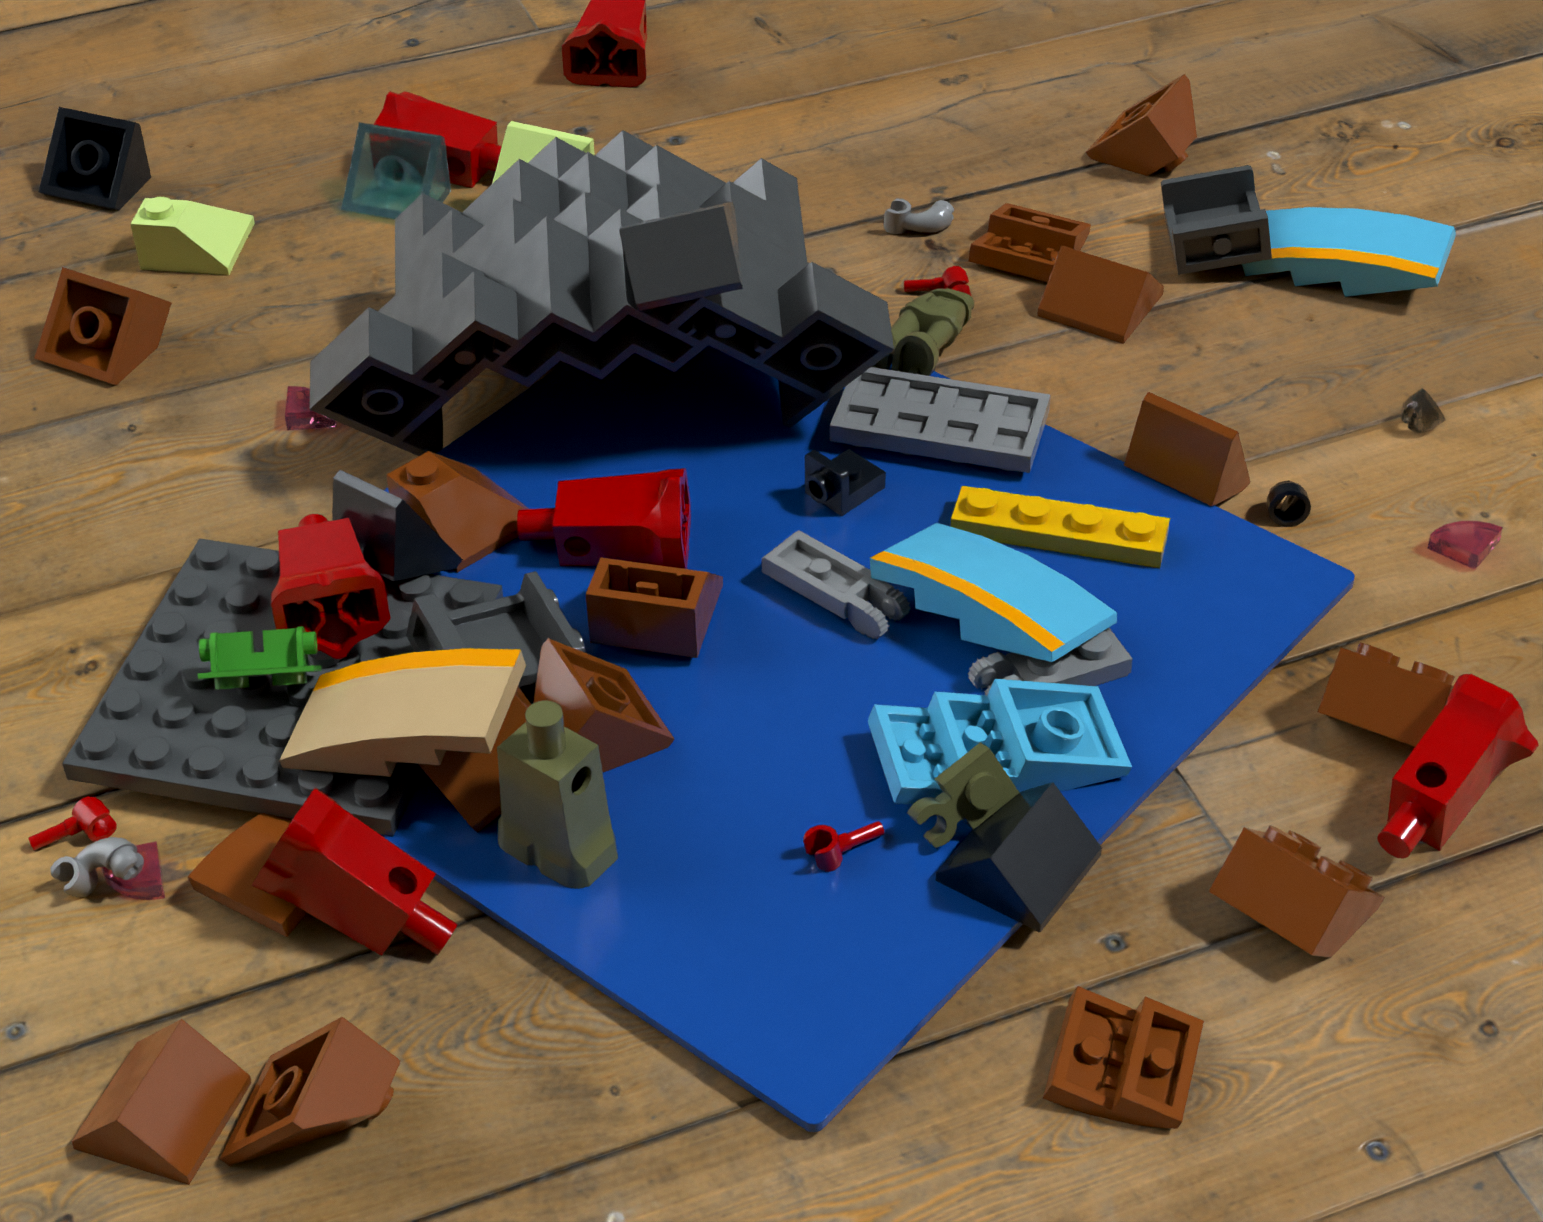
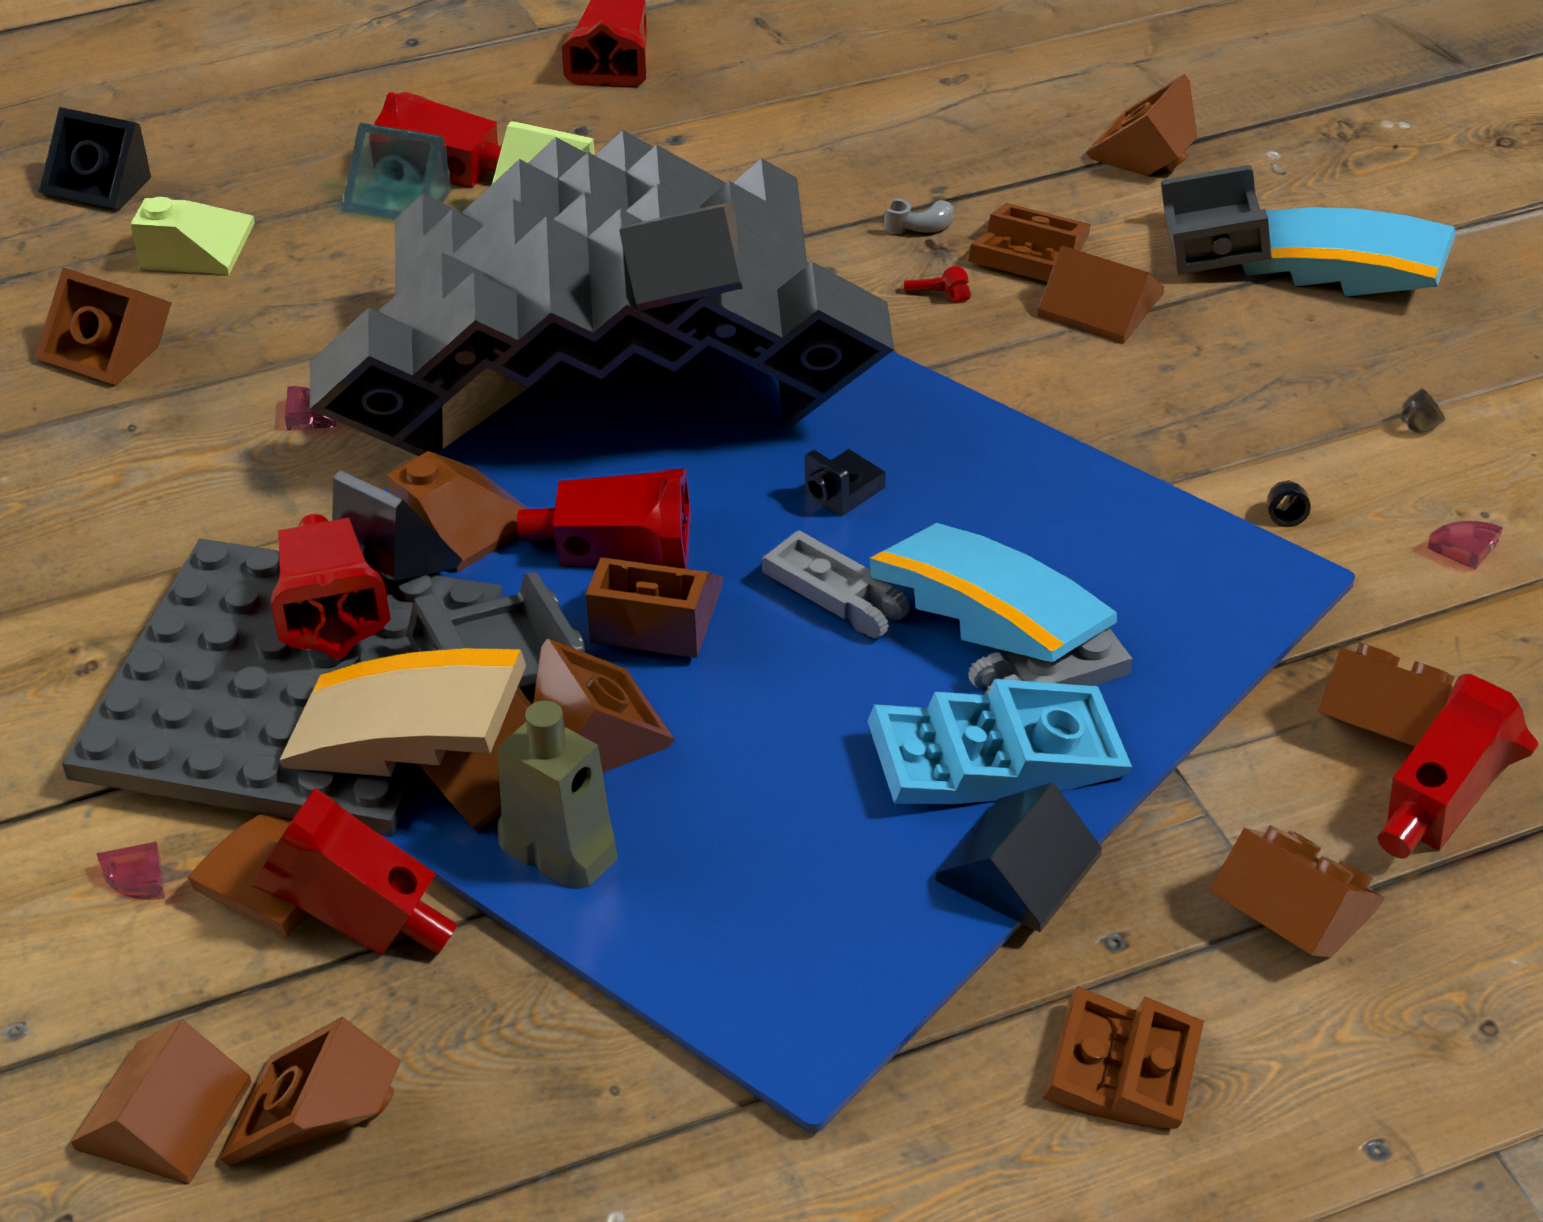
(87, 816): red hand -> none
(110, 852): light grey arm -> none
(234, 657): bright green hinge -> none
(829, 846): red hand -> none
(925, 328): olive piece -> none
(941, 419): light grey plate -> none
(971, 792): olive plate -> none
(1062, 526): yellow plate -> none
(1187, 451): dark orange slope -> none

